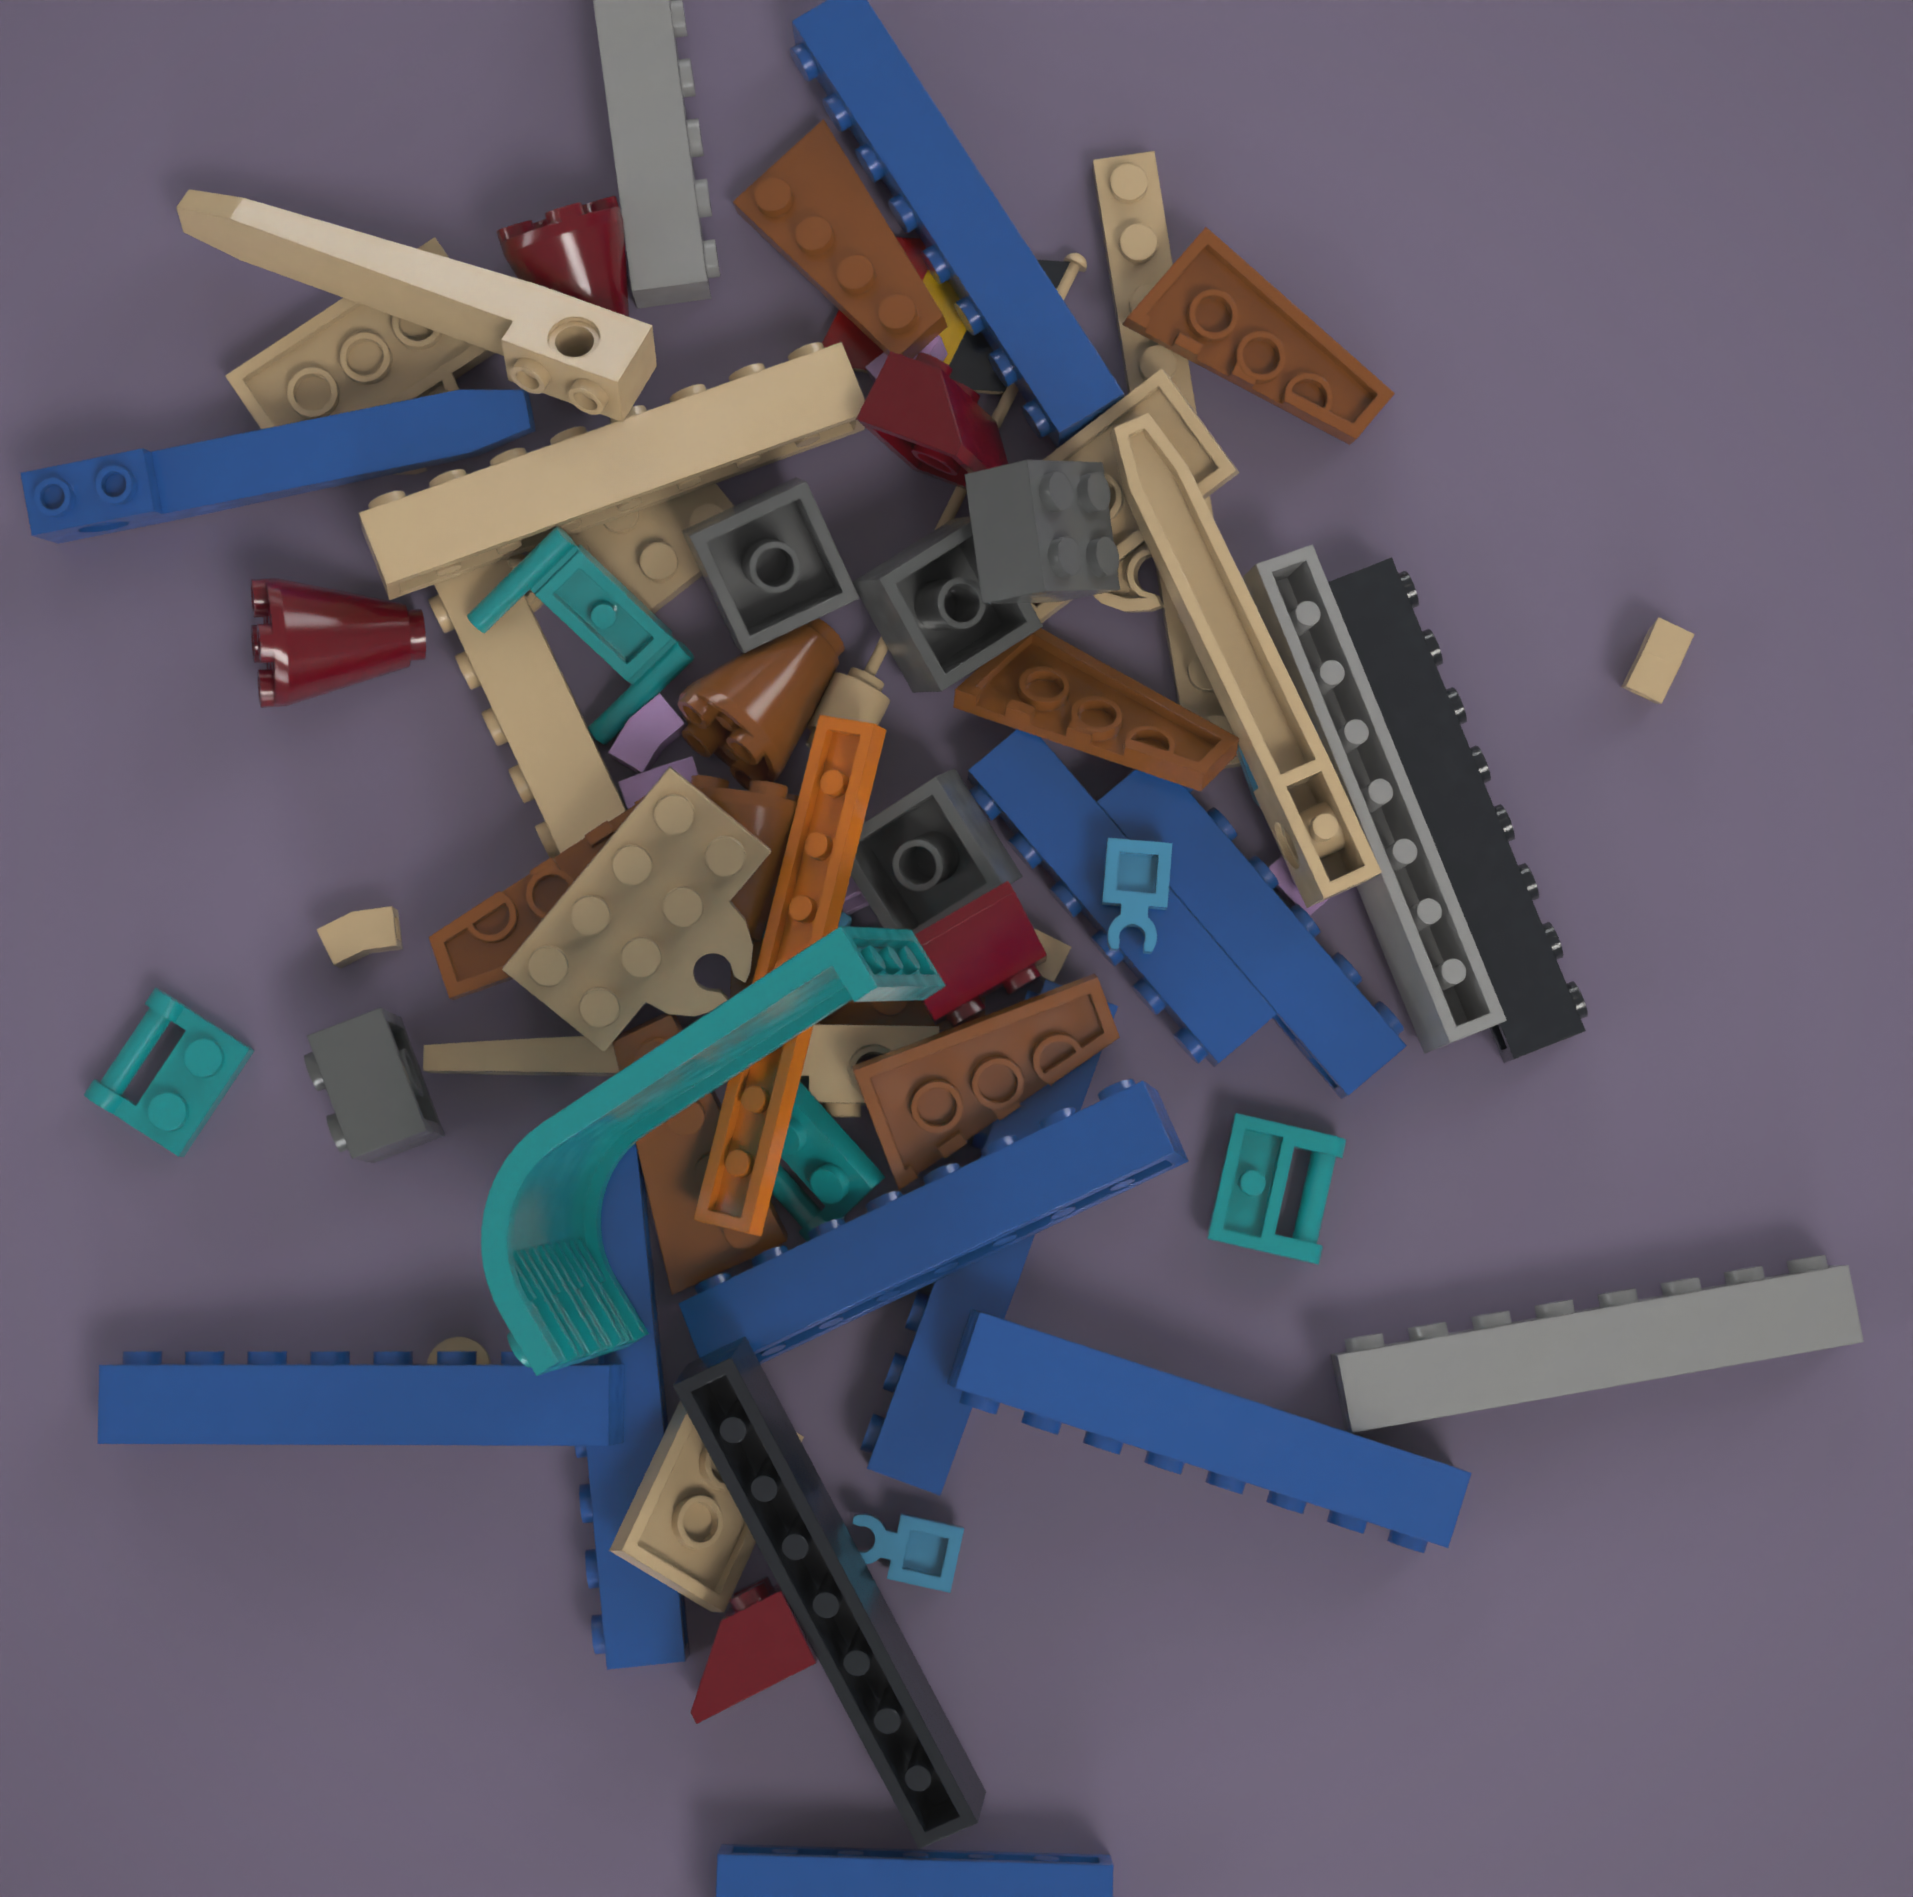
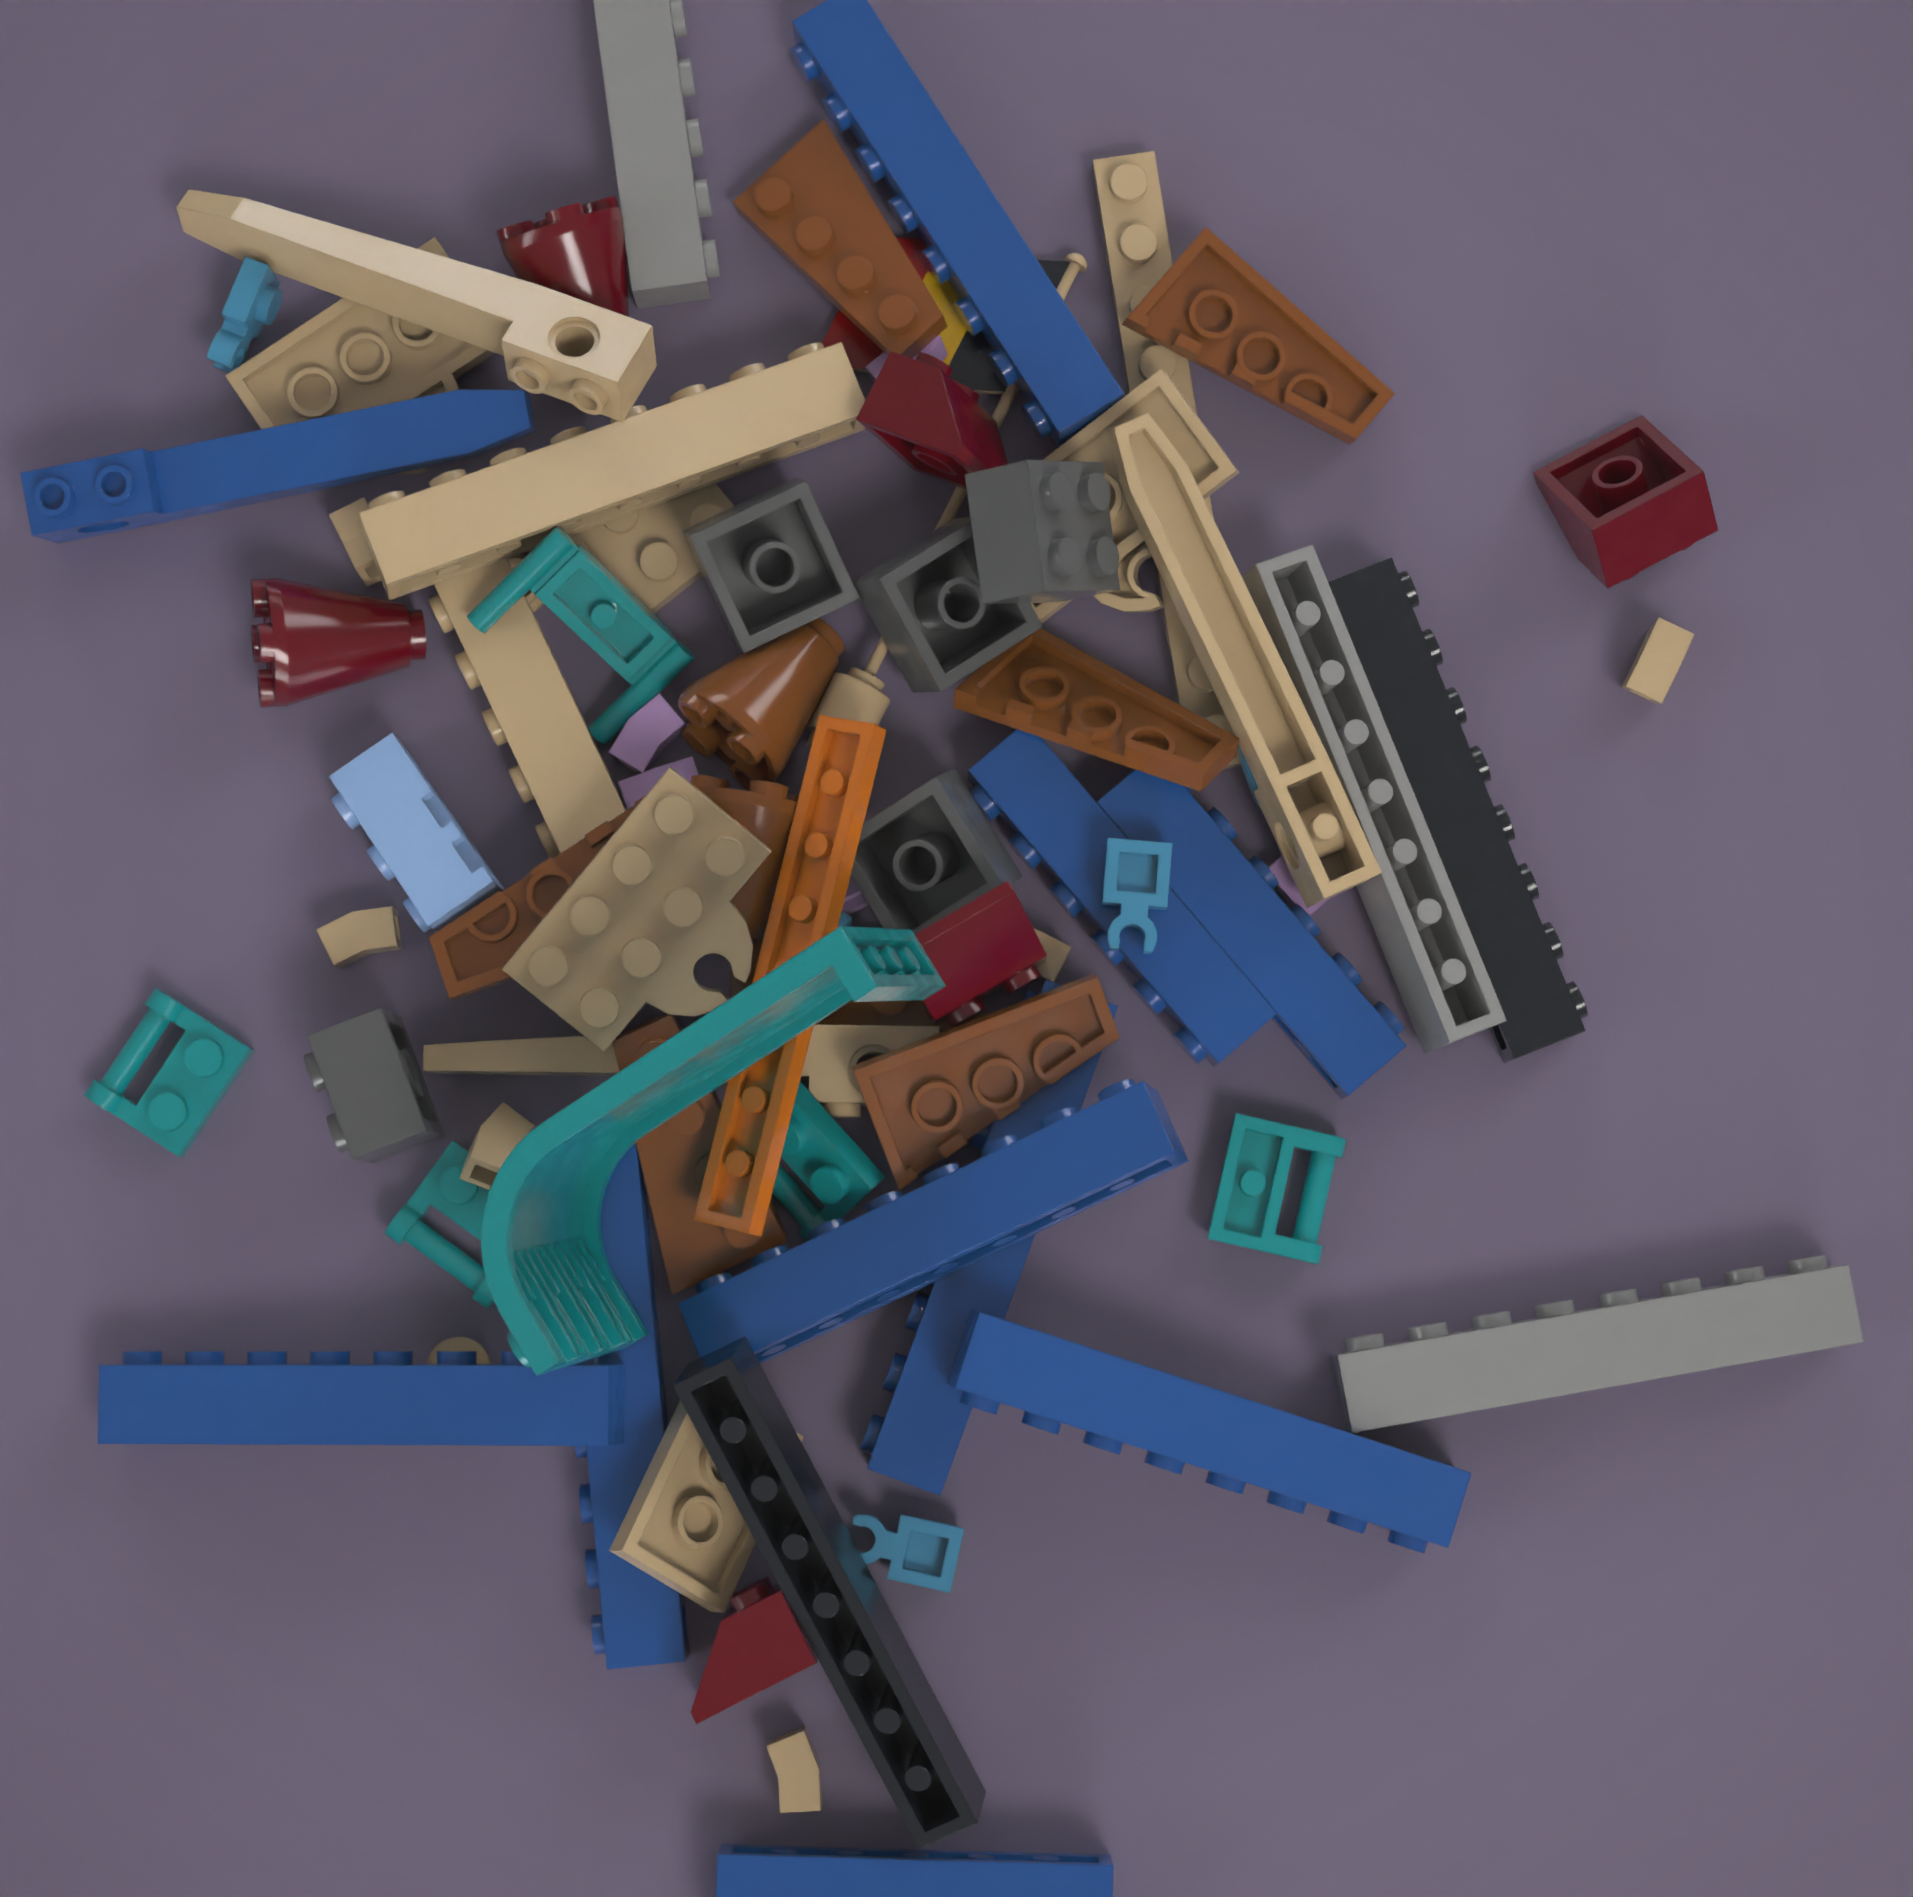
(249, 306): none -> dark azure plate
(349, 529): none -> tan piece
(412, 834): none -> light blue wedge
(458, 1201): none -> teal plate
(493, 1145): none -> tan piece
(797, 1771): none -> tan piece
(1627, 501): none -> dark red slope

